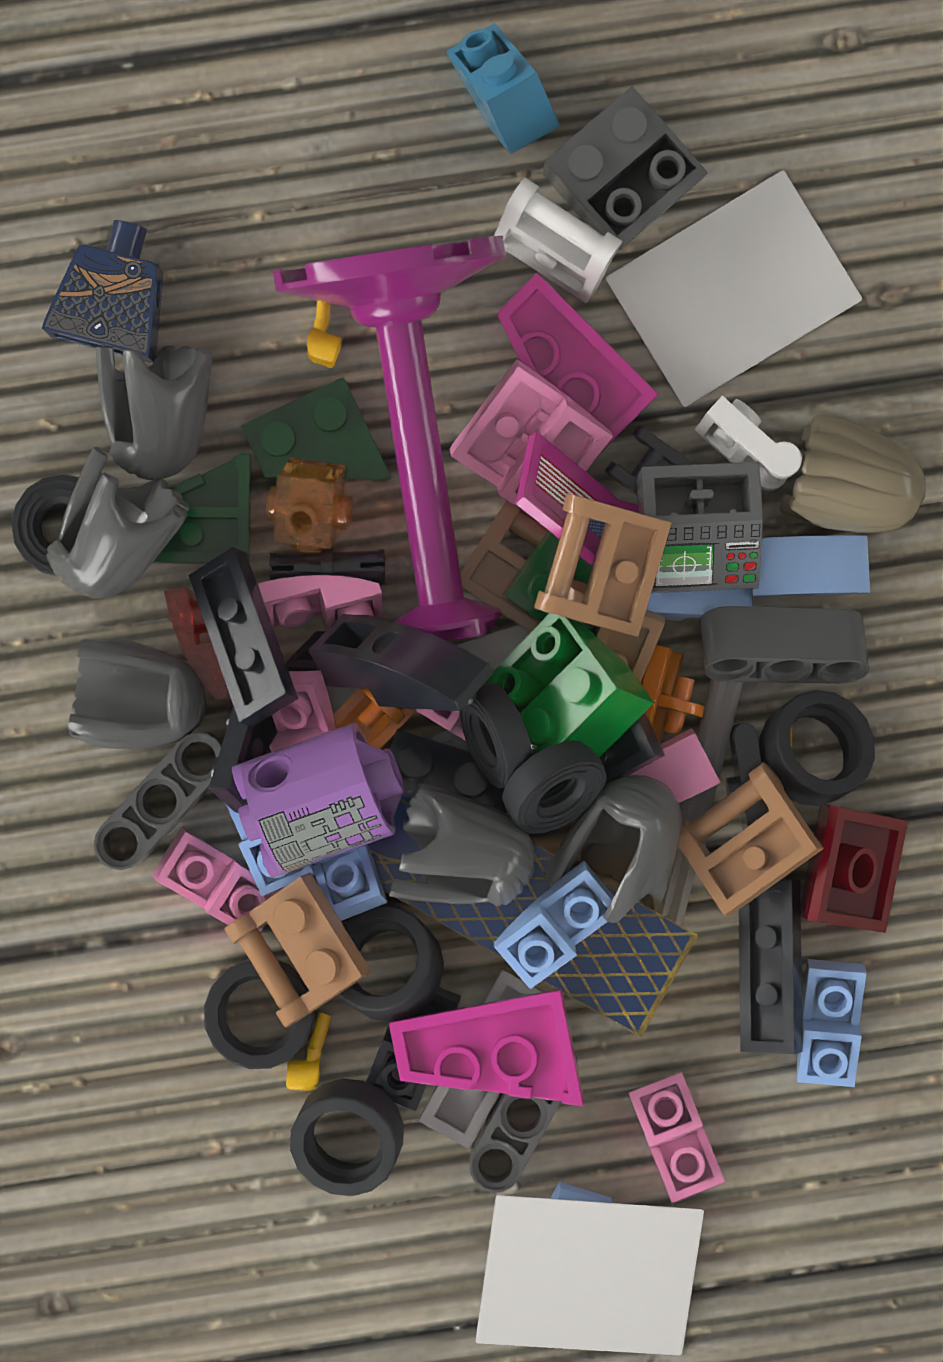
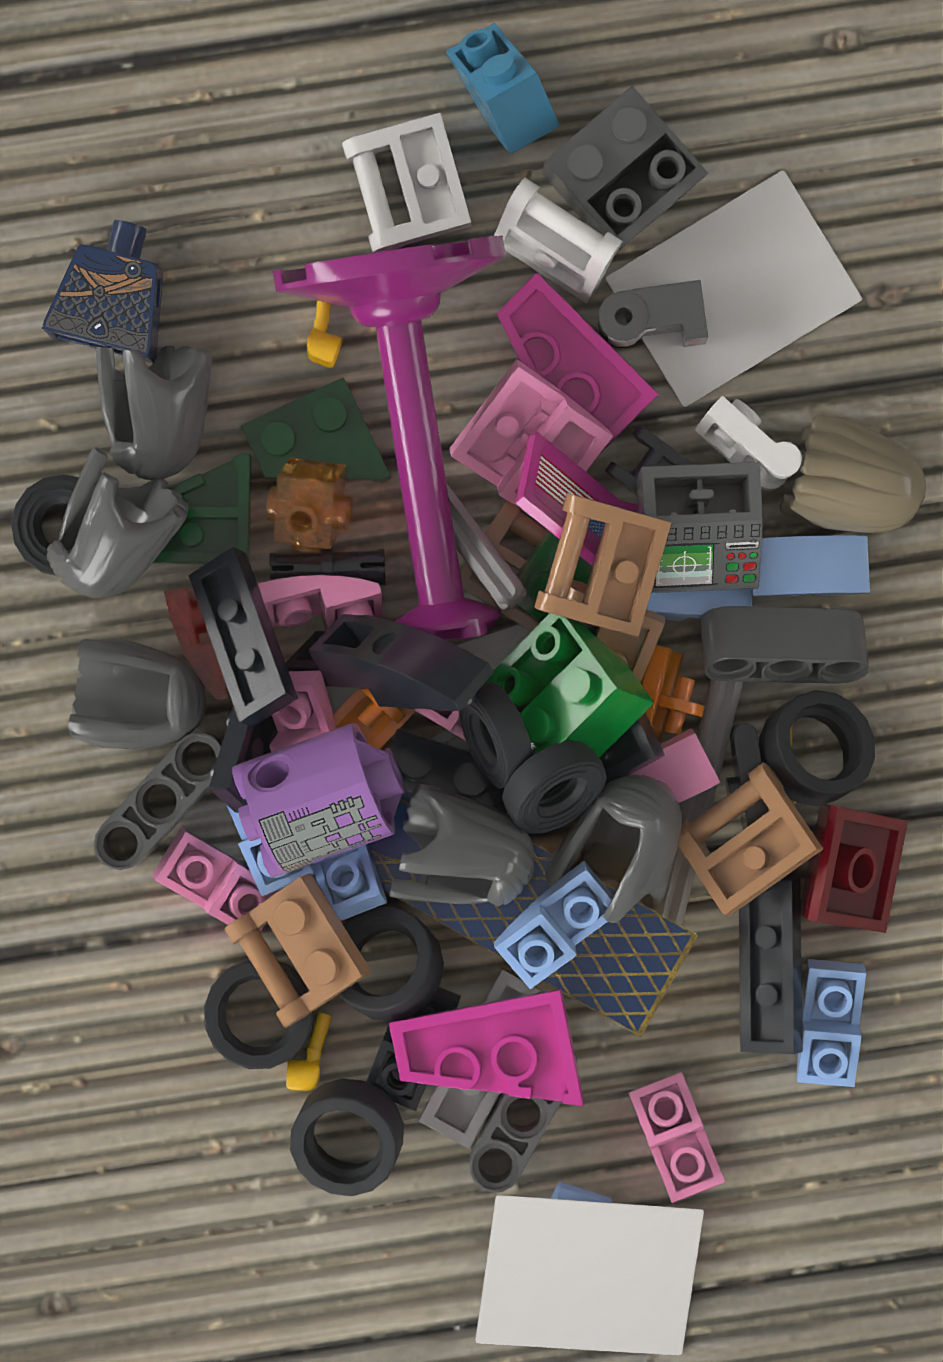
(425, 176): none -> white plate
(484, 557): none -> light grey axle
(654, 311): none -> dark grey leg

